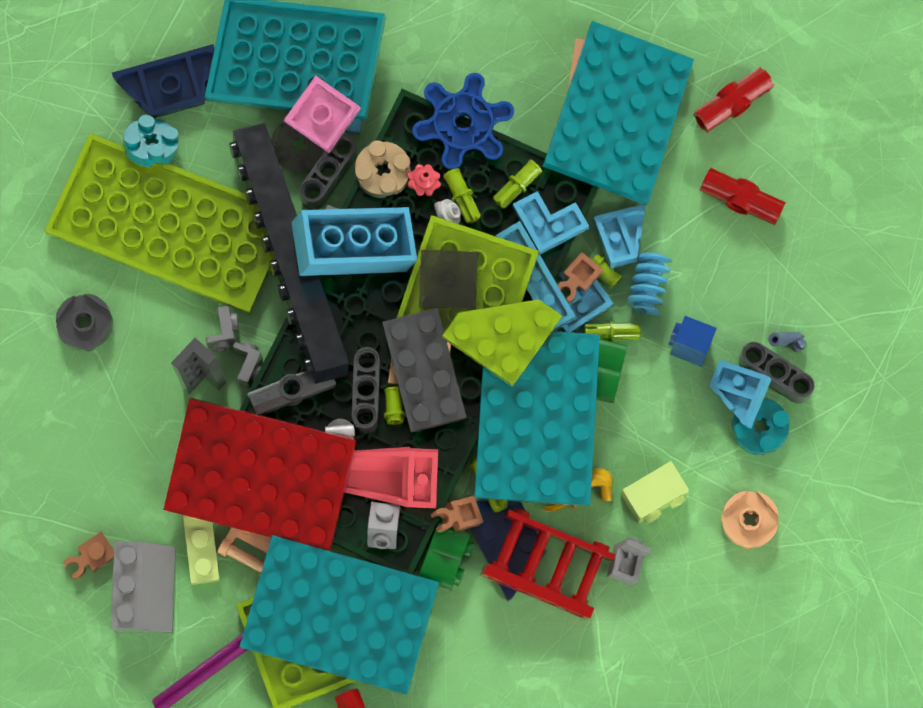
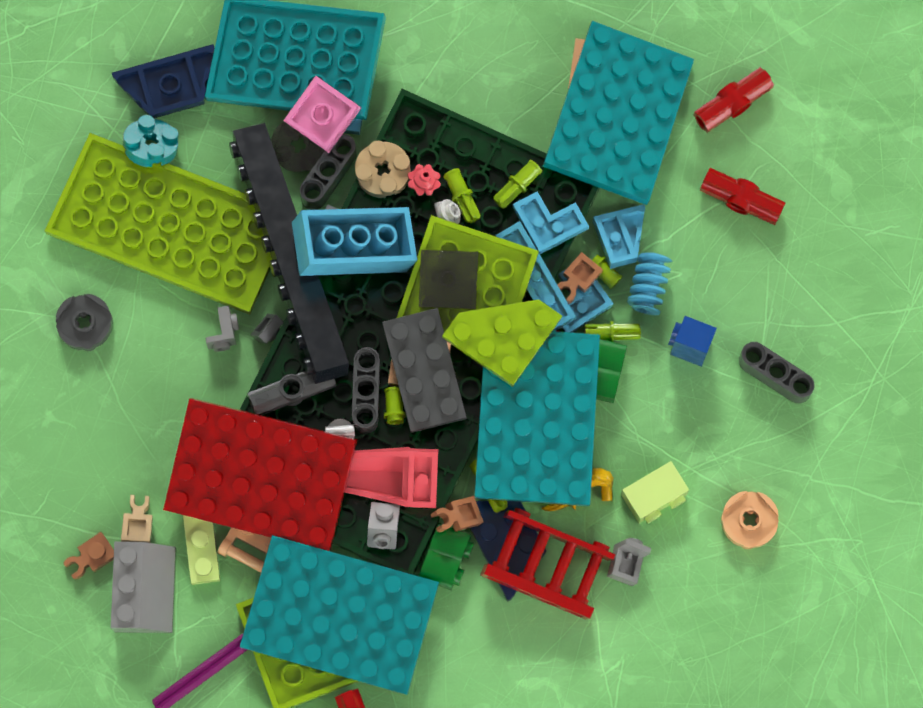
(138, 525): none -> tan plate
(196, 364): dark grey fence -> none
(251, 364): light grey bracket -> none
(267, 328): none -> dark grey plate
(466, 103): blue plate -> none
(740, 390): medium azure wing -> none
(766, 441): teal plate -> none
(794, 339): sand blue arm -> none

